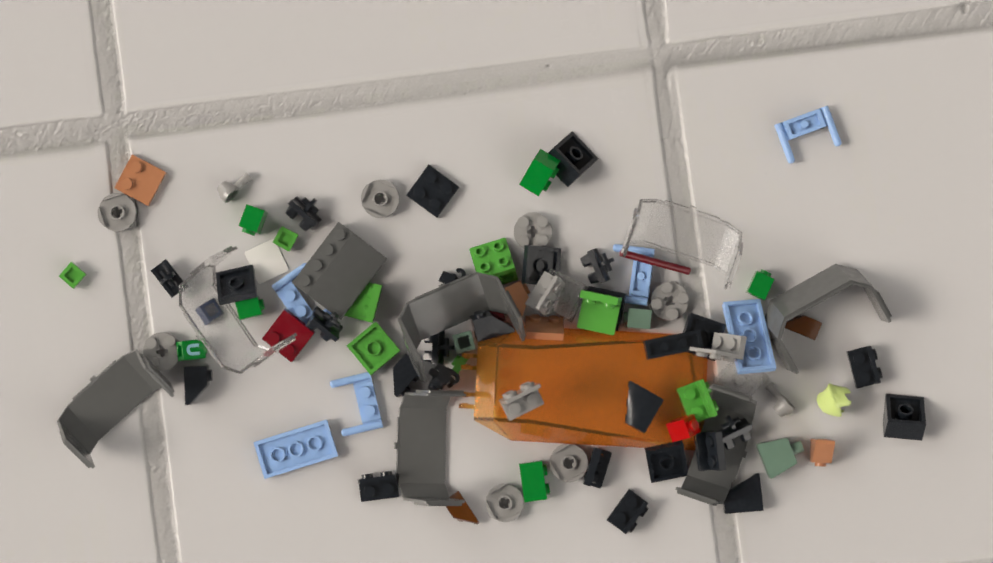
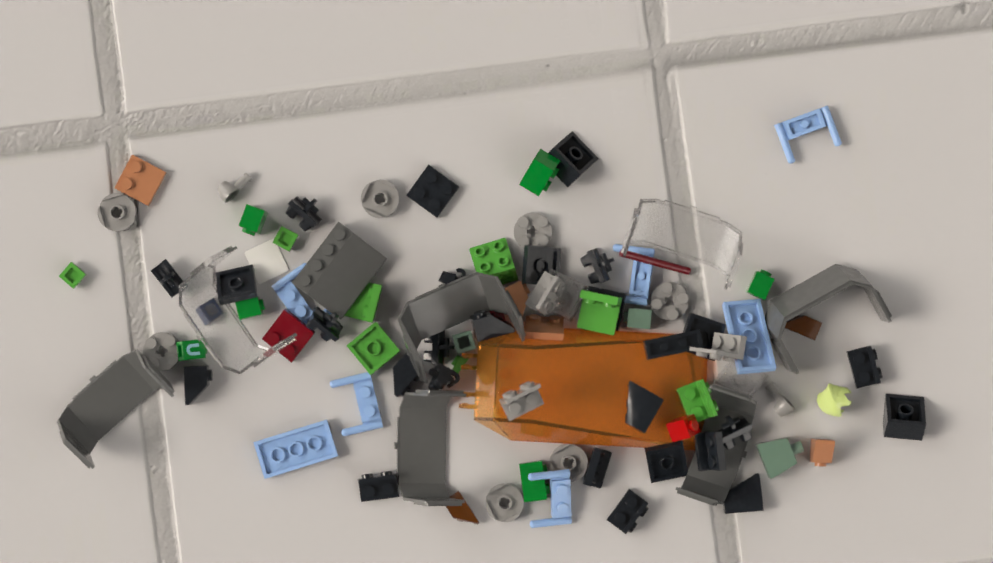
(560, 497): none -> light blue plate

